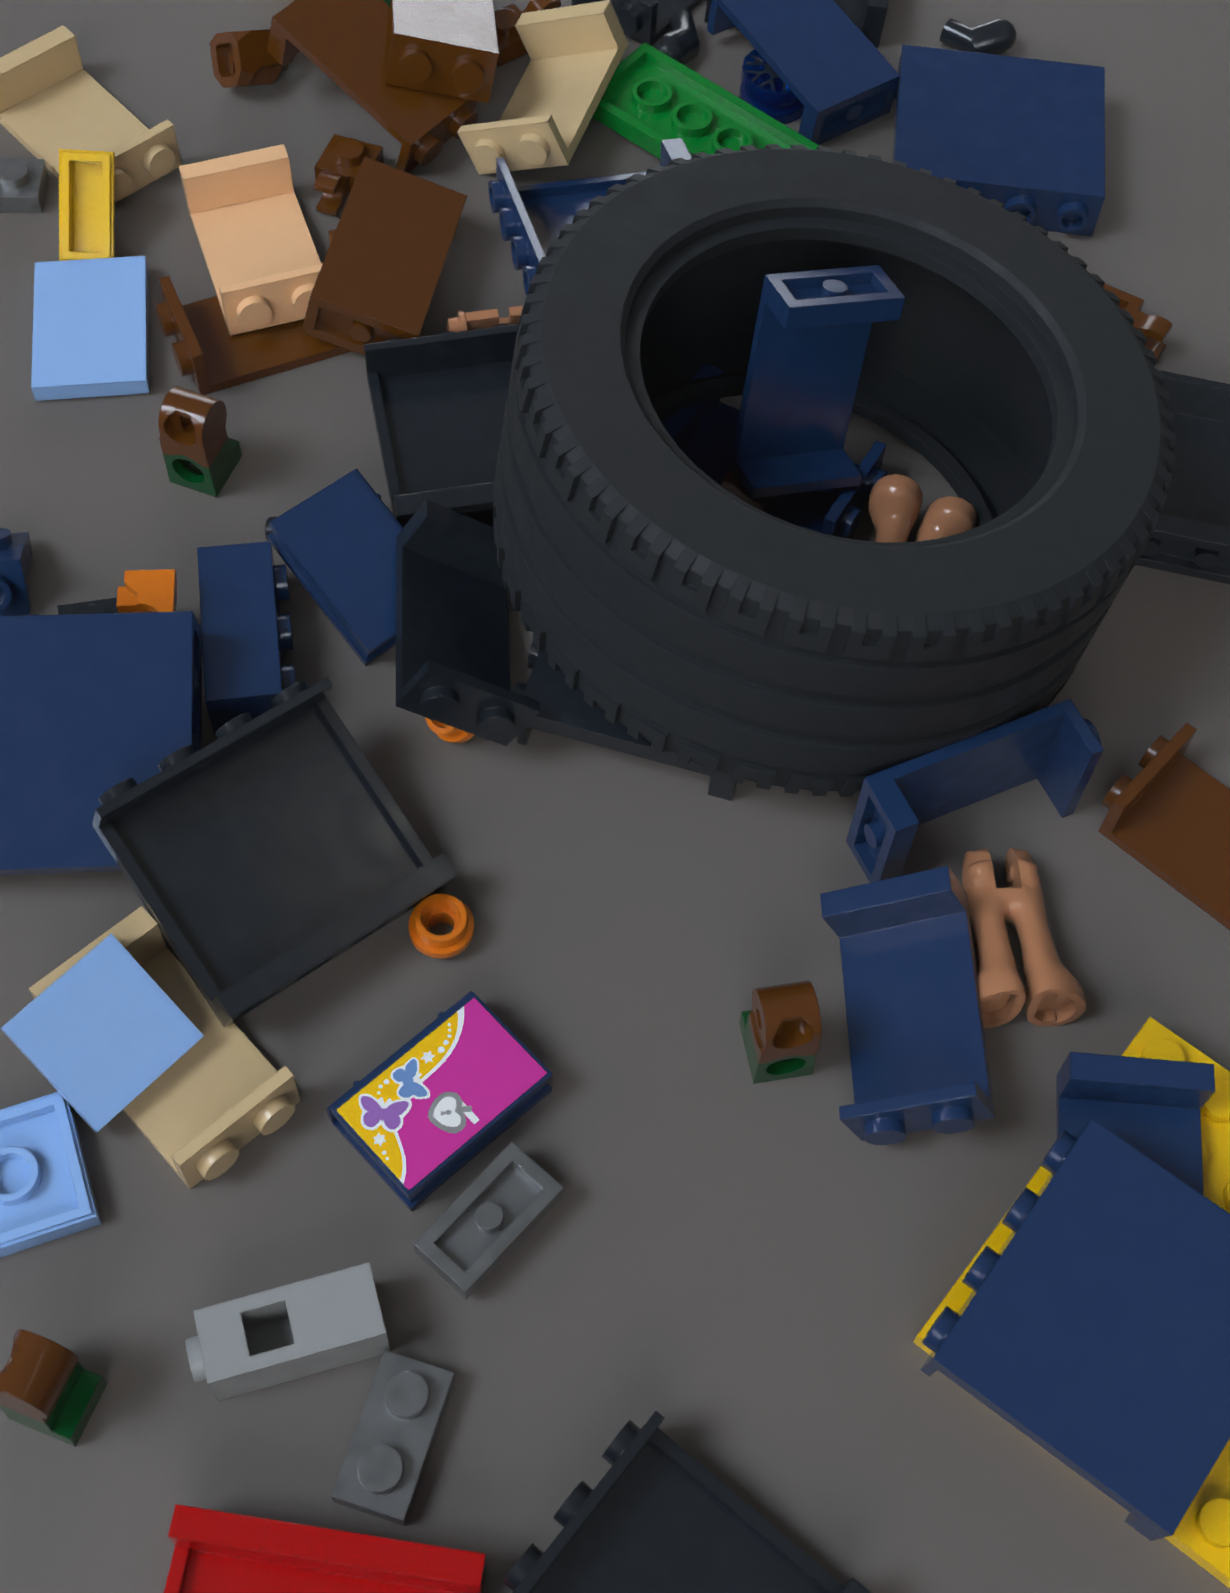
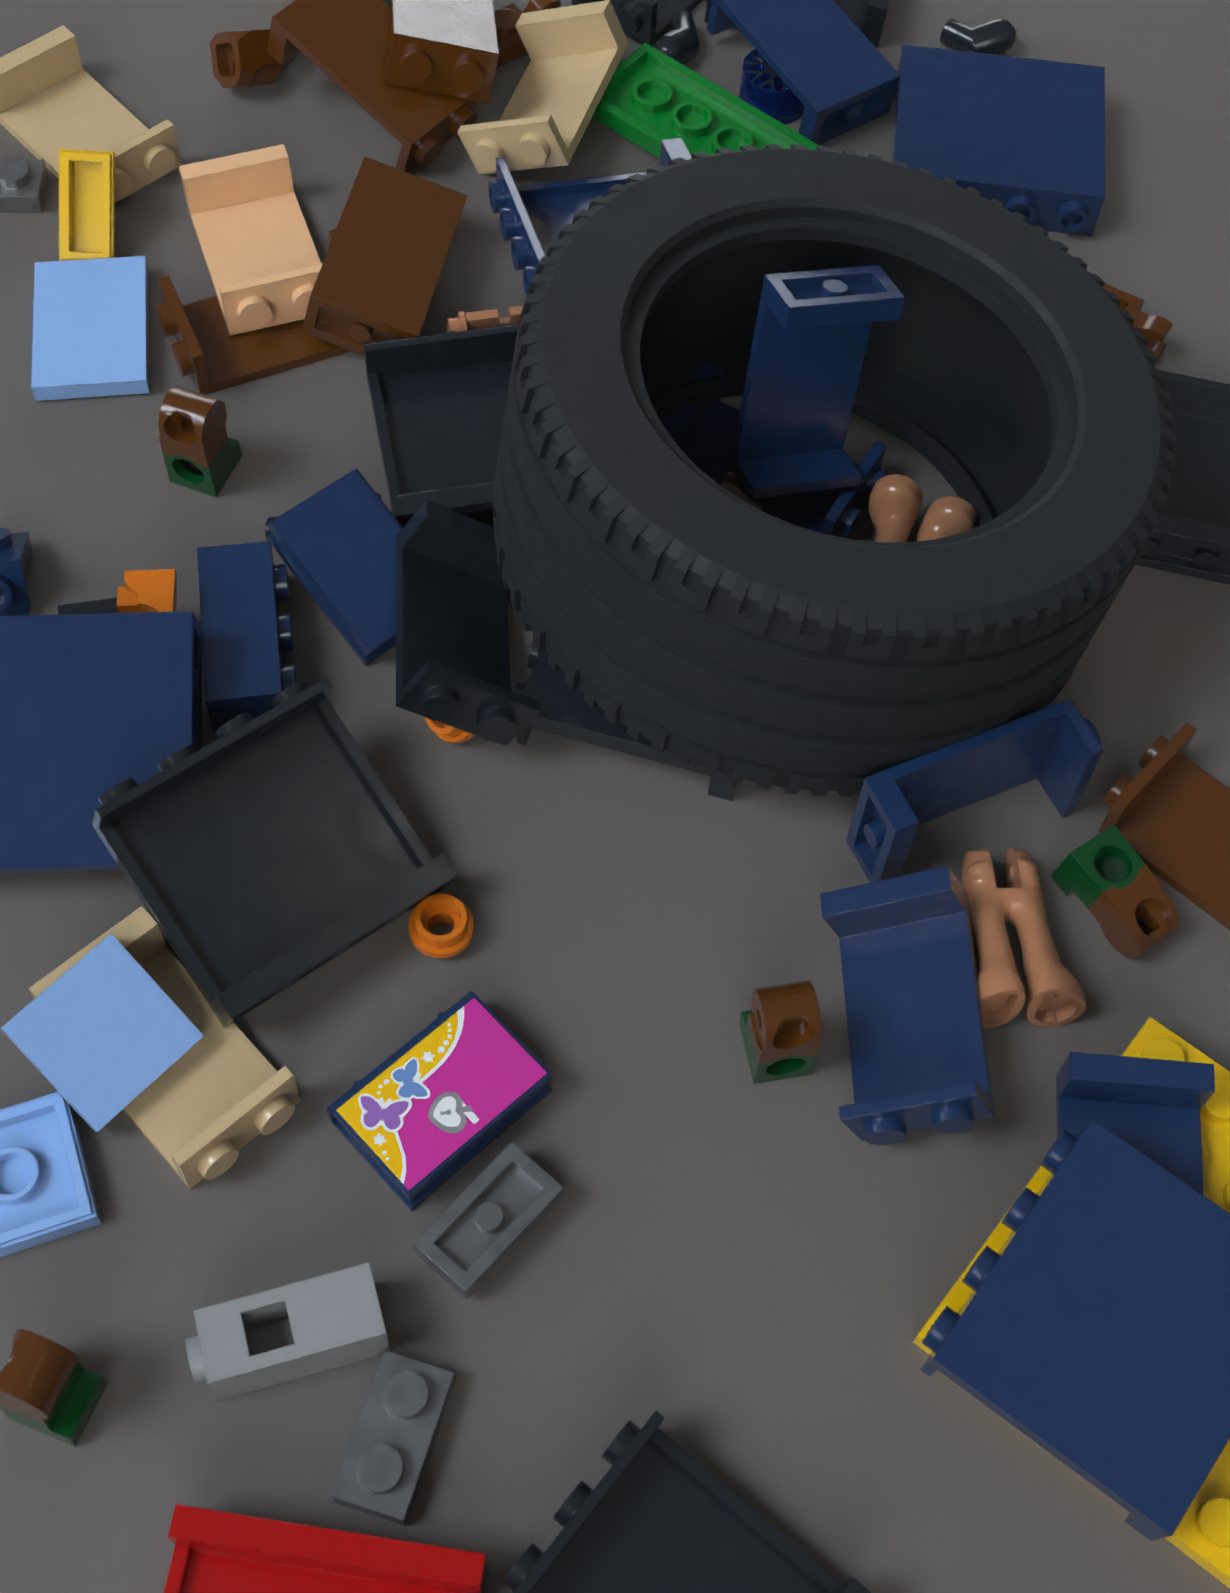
(338, 170): reddish brown plate -> none
(1119, 893): none -> leg

